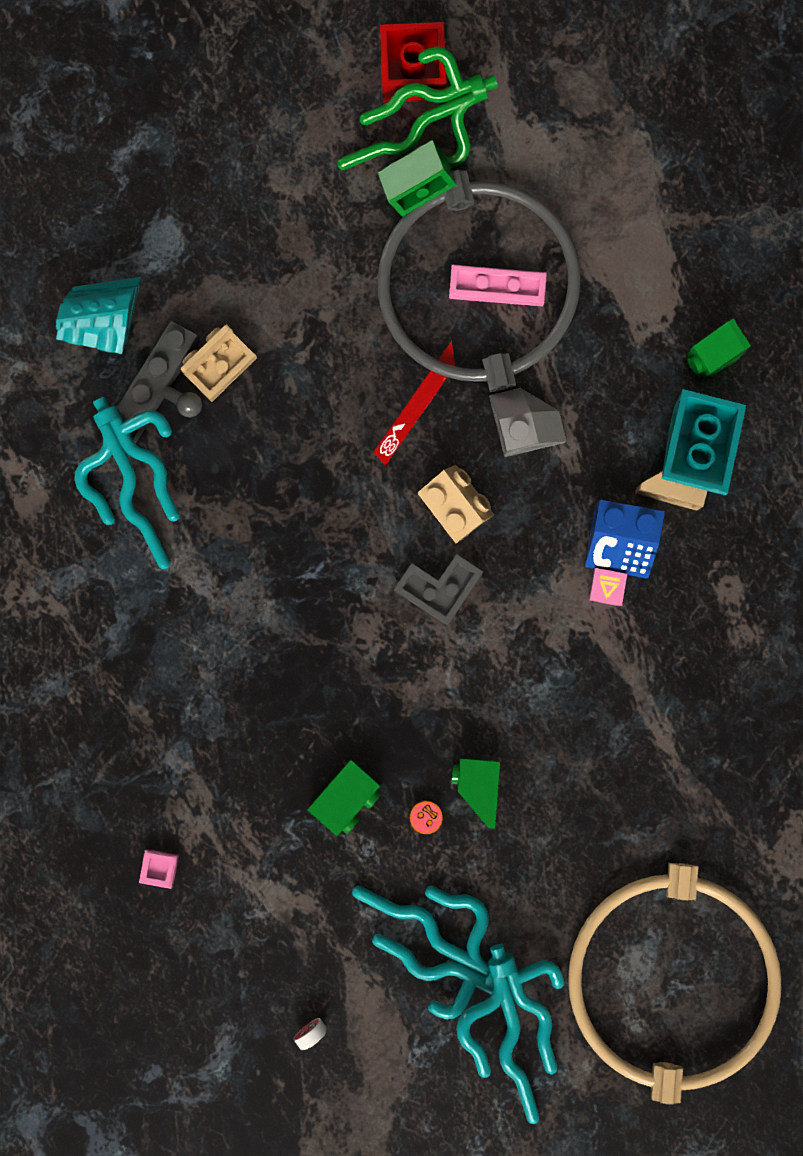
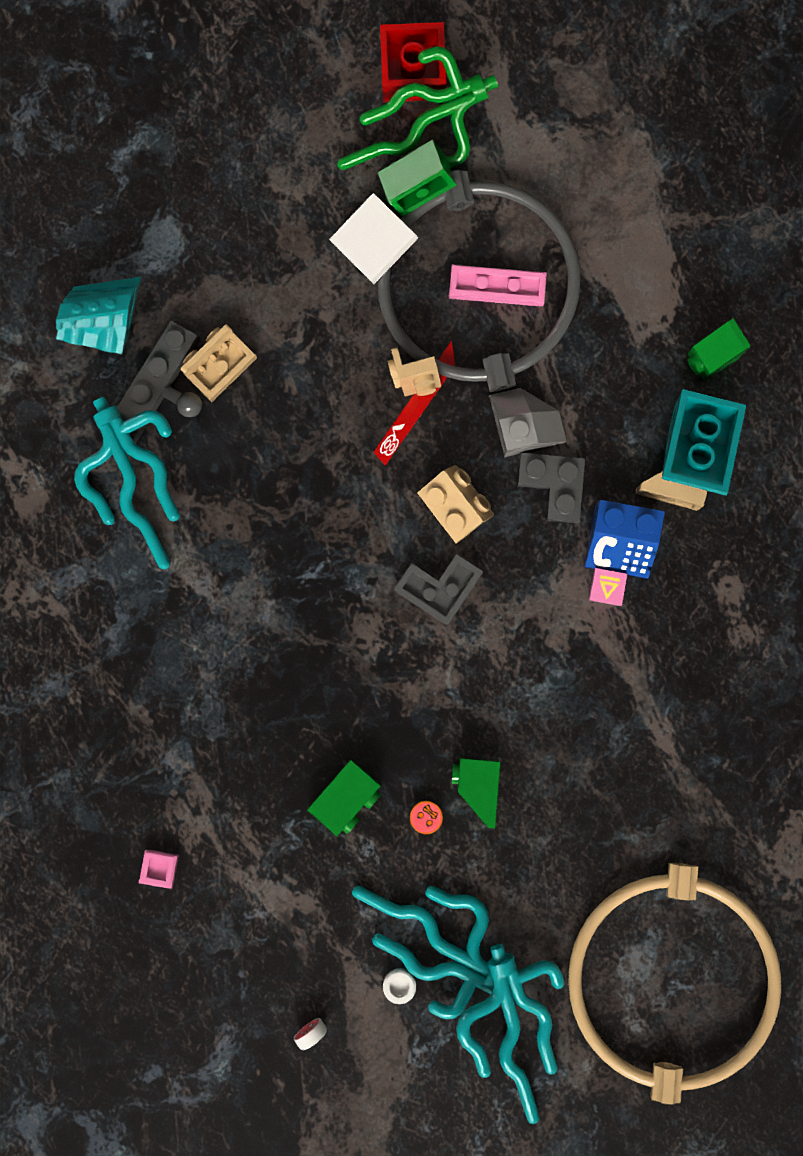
(373, 238): none -> white tile
(399, 986): none -> white tile
(414, 377): none -> tan bracket
(563, 479): none -> dark grey plate

